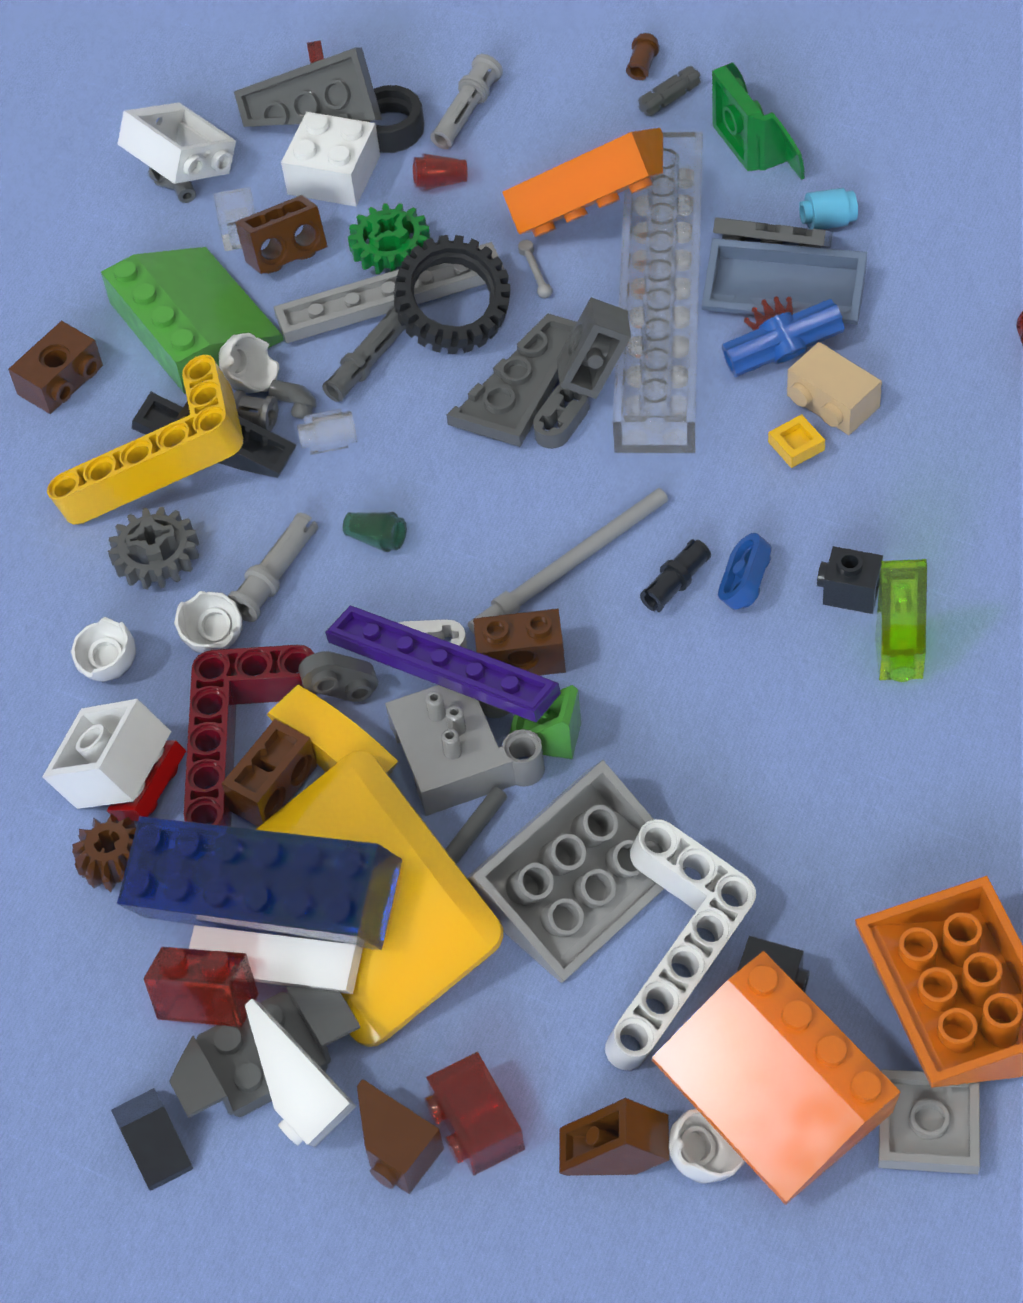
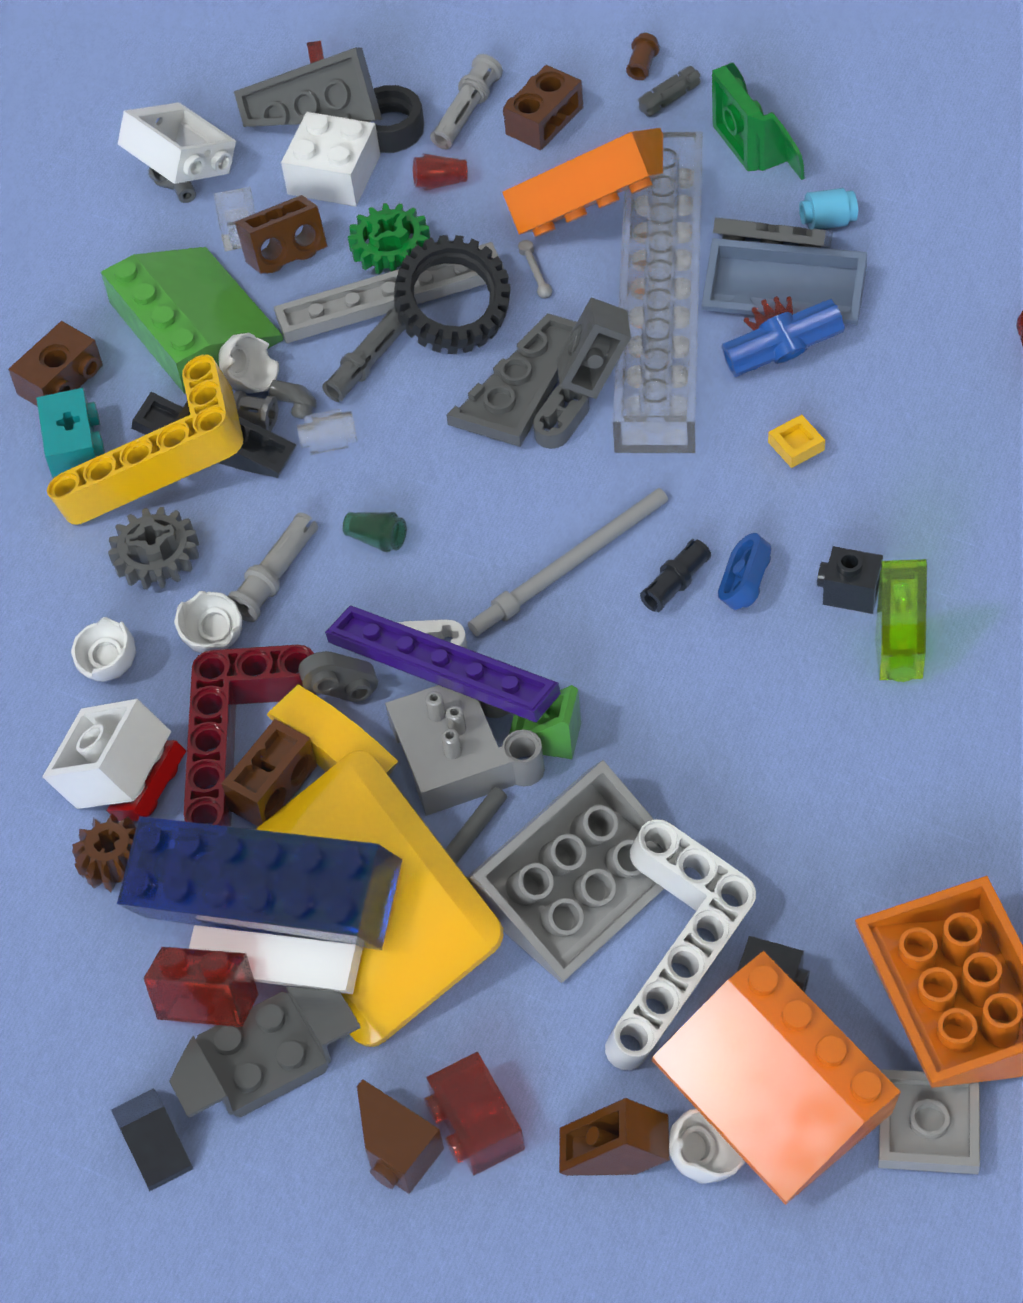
(68, 430): none -> teal brick
(297, 1084): white slope -> none
(523, 640): reddish brown brick -> none
(543, 107): none -> reddish brown brick
(833, 388): tan brick -> none

